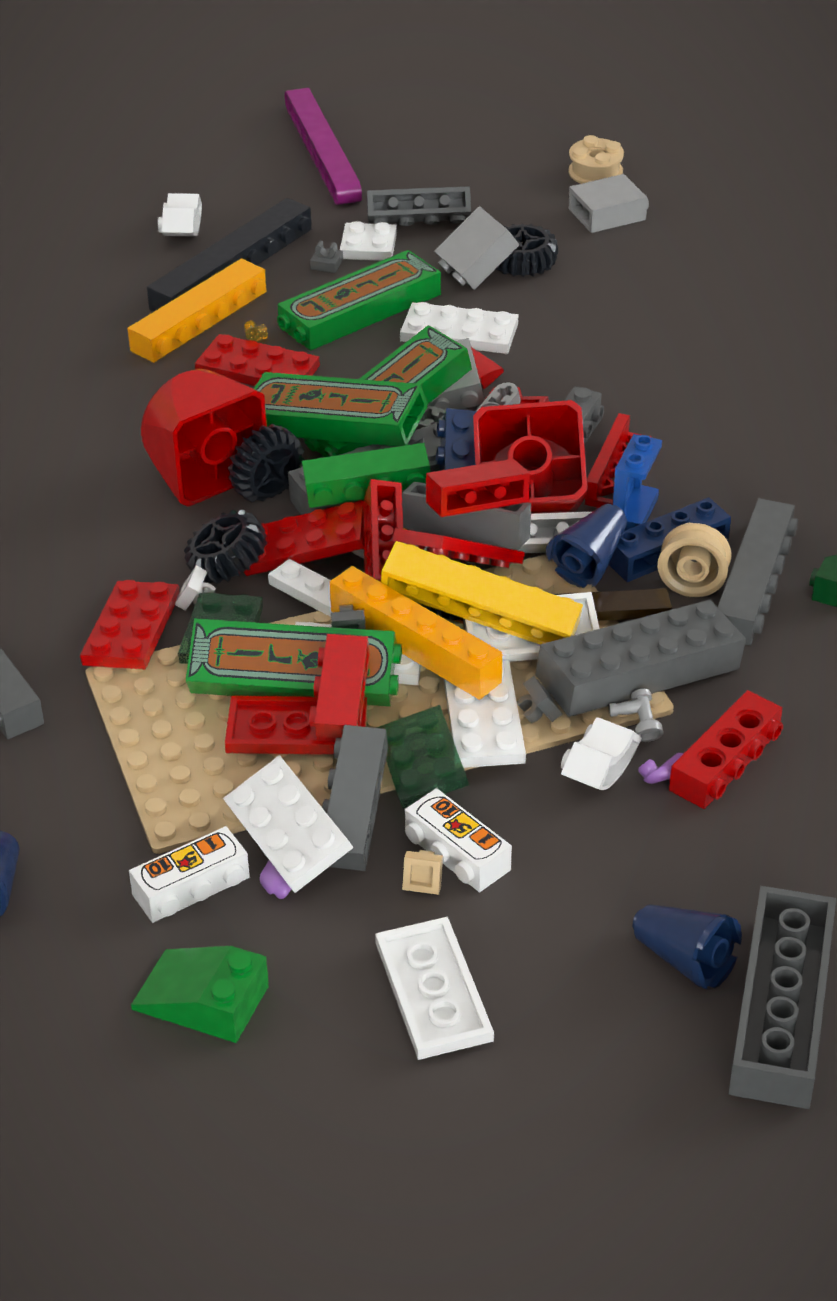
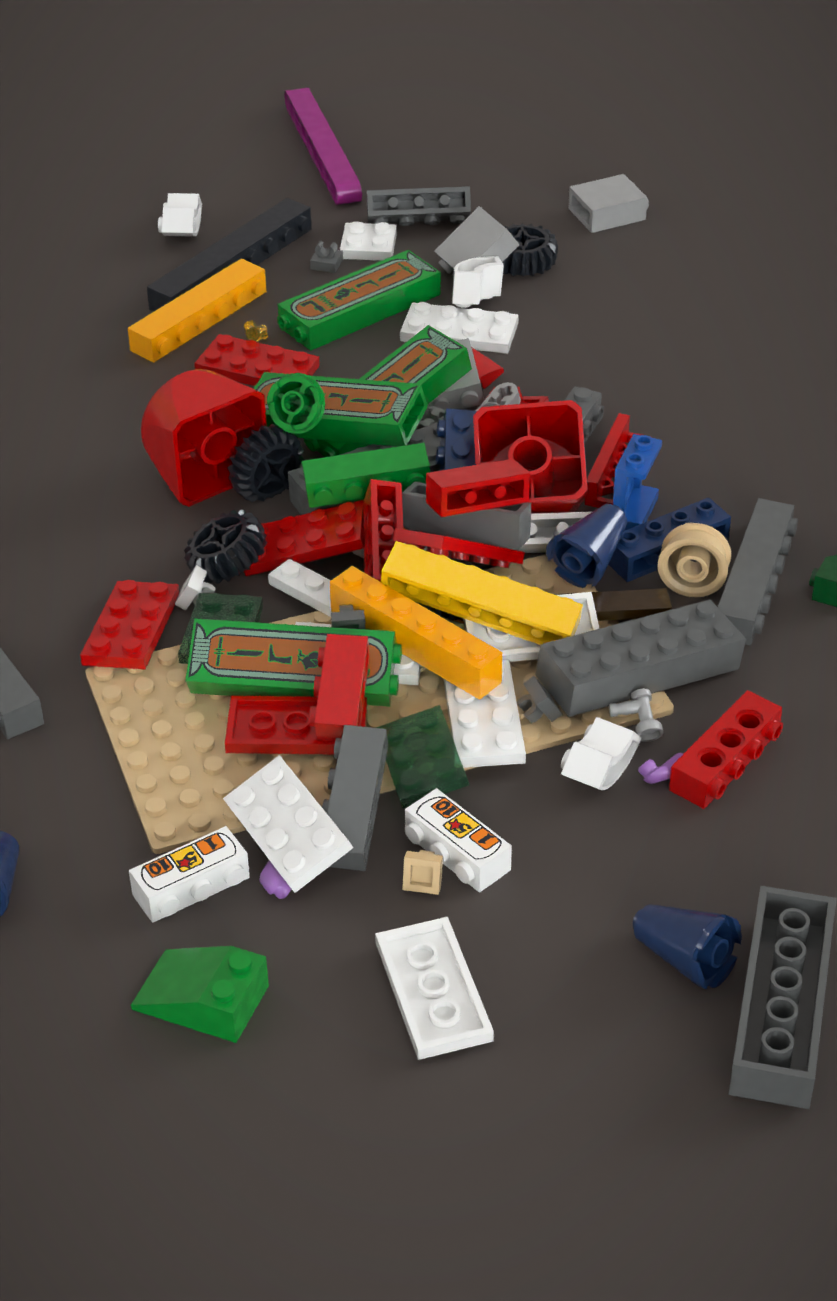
(296, 403): none -> green cone
(477, 280): none -> white brick
(595, 159): tan wheel -> none

